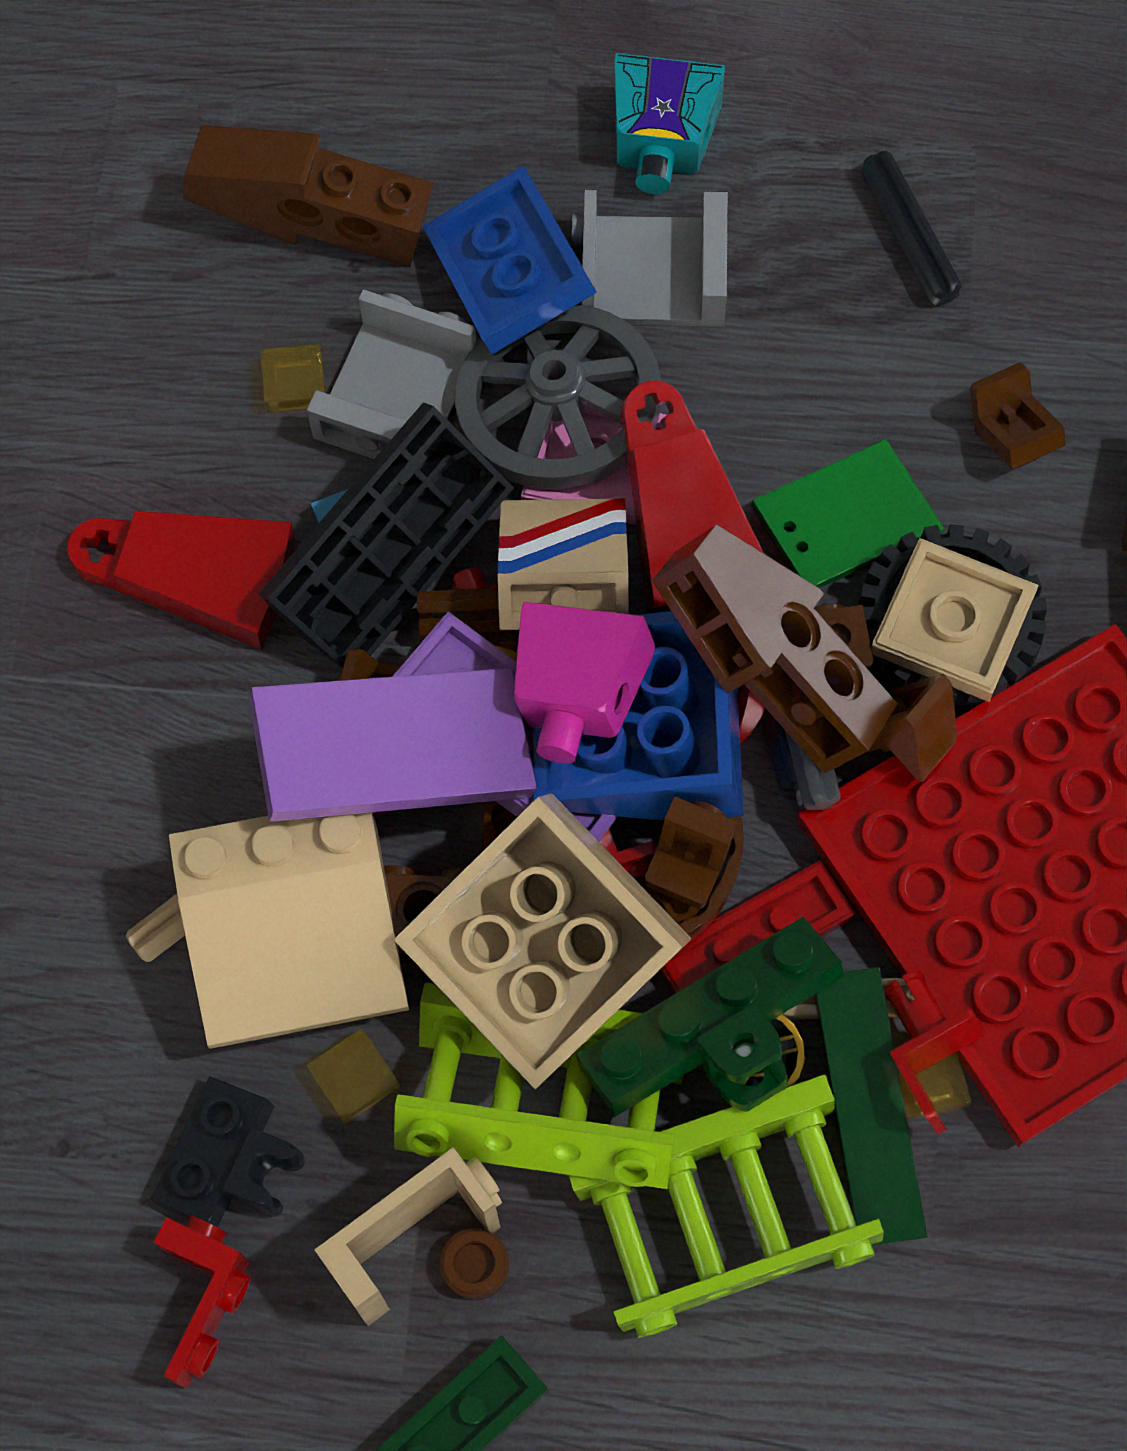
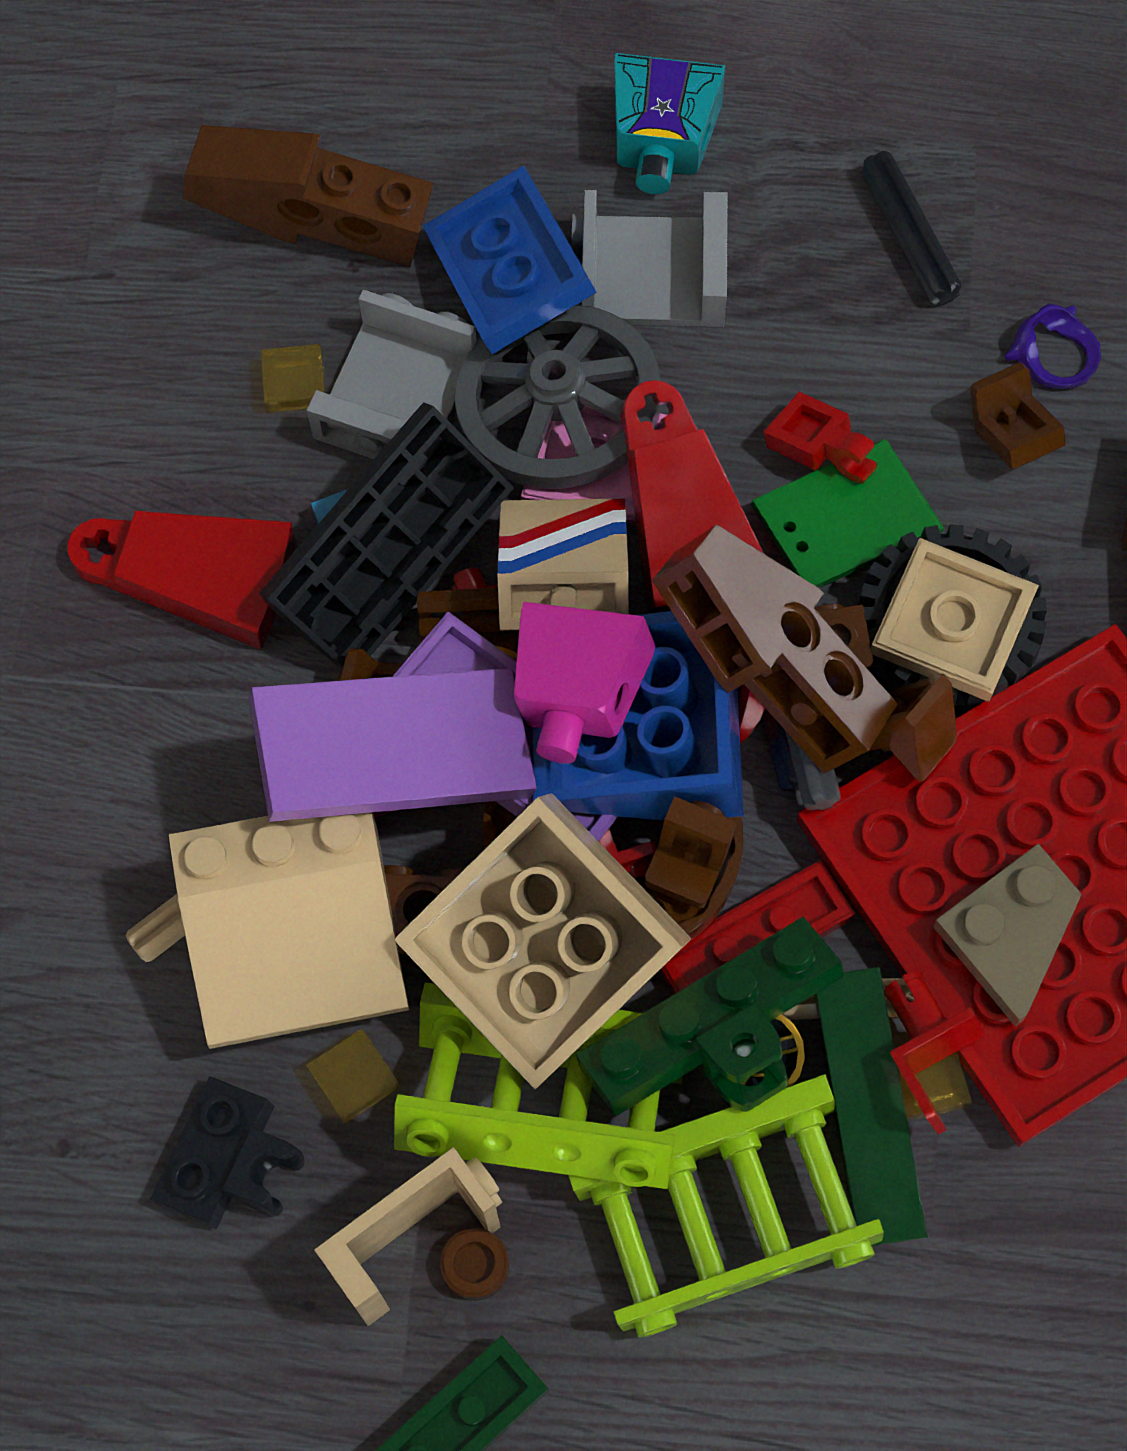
(202, 1247): red bracket -> none
(816, 432): none -> red plate
(1012, 929): none -> dark tan wing
(1067, 325): none -> dark purple piece

